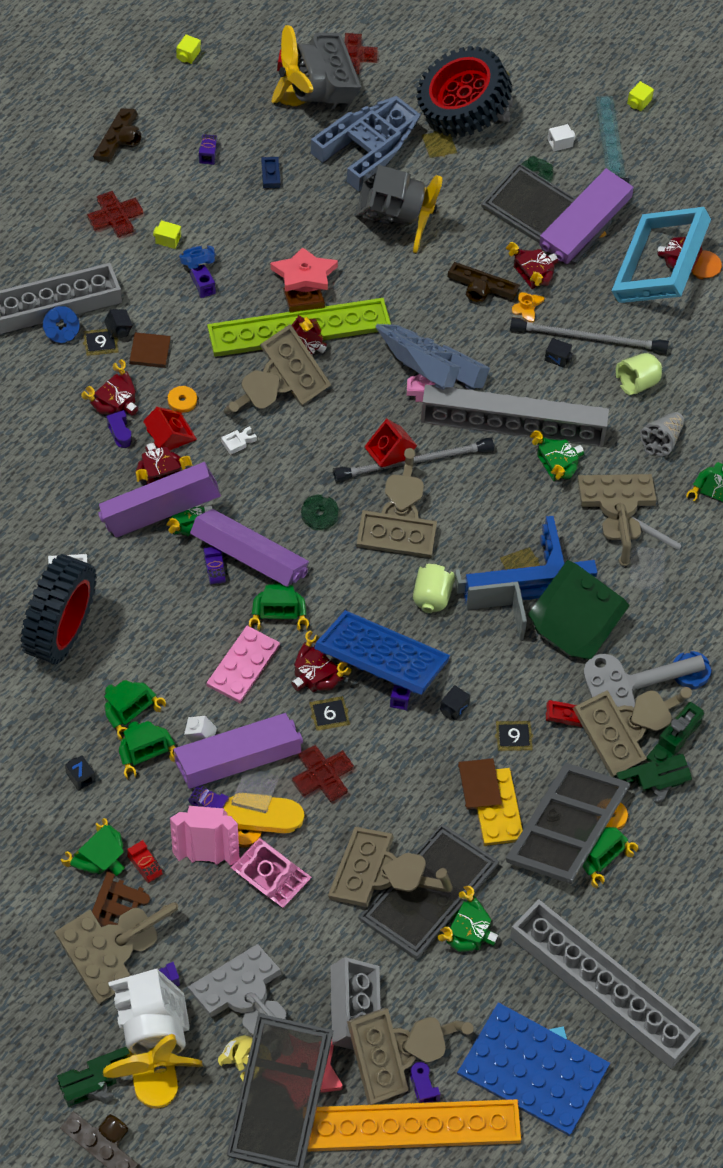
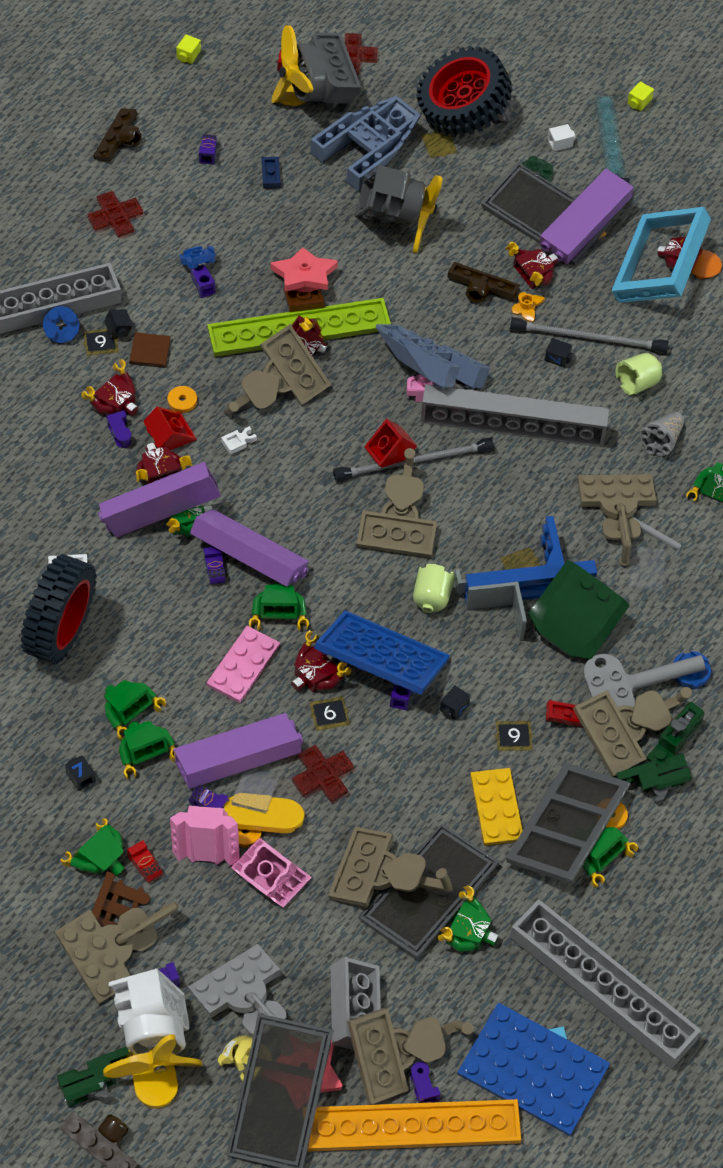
(167, 234): neon yellow brick -> none
(199, 728): white brick -> none
(321, 503): clear green plate -> none
(479, 783): reddish brown piece -> none
(557, 456): green torso -> none

